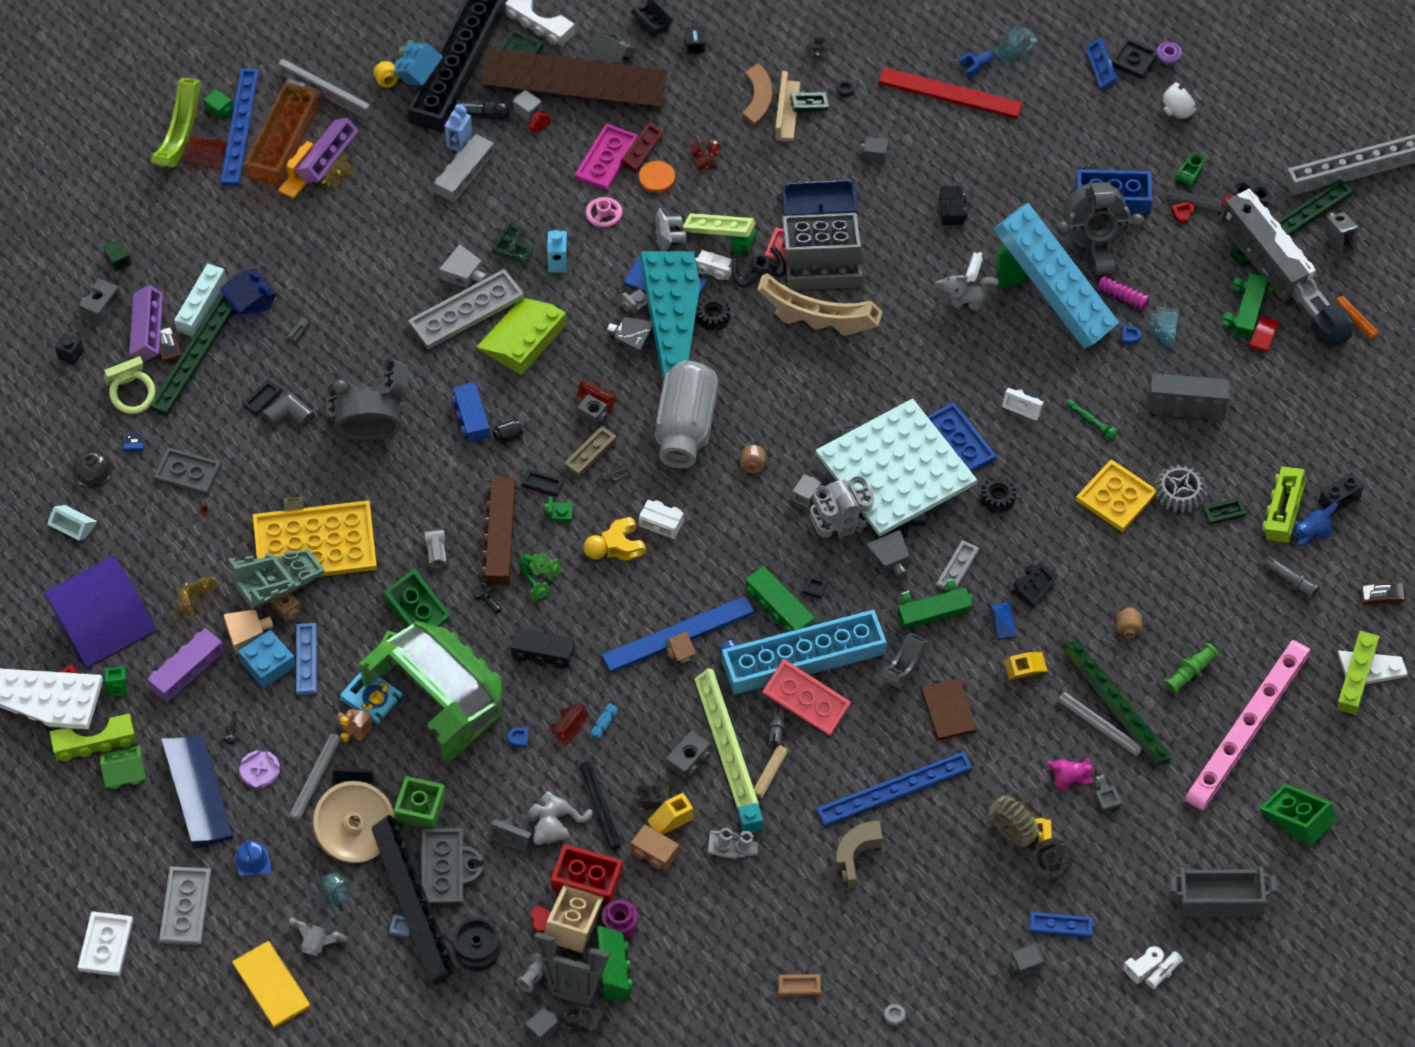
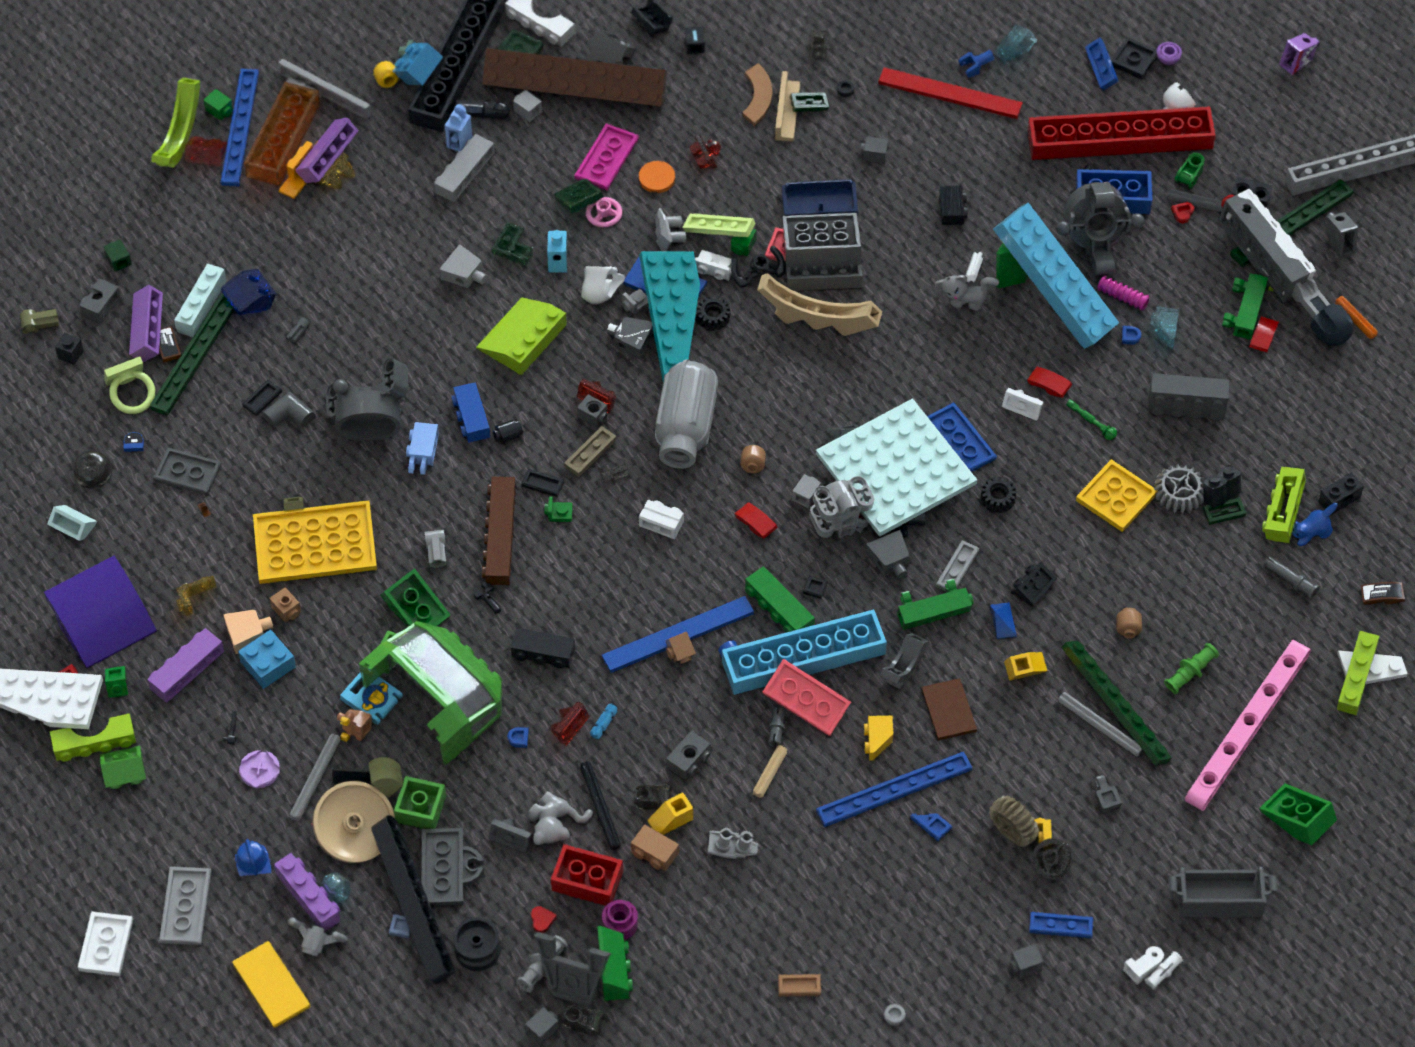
(34, 320): none -> olive piece
(197, 790): arch -> none
(273, 576): sand green wedge -> none
(306, 659): medium blue tile -> none
(307, 892): none -> medium lavender brick
(385, 775): none -> olive brick
(422, 446): none -> light blue hinge
(466, 309): light grey plate -> none
(538, 122): red tile -> none
(539, 564): bright green plant -> none
(573, 918): tan brick -> none
(578, 195): none -> clear green plate
(596, 287): none -> white piece
(614, 542): yellow piece -> none
(641, 146): dark red plate -> none
(725, 738): yellowish green plate -> none
(750, 818): teal brick -> none
(756, 520): none -> red slope
(855, 841): dark tan arch -> none
(879, 735): none -> yellow slope
(932, 824): none -> blue tile
(1050, 381): none -> red slope
(1070, 772): dark pink animal -> none
(1121, 133): none -> red brick
(1222, 486): none -> black brick
(1301, 50): none -> medium lavender torso

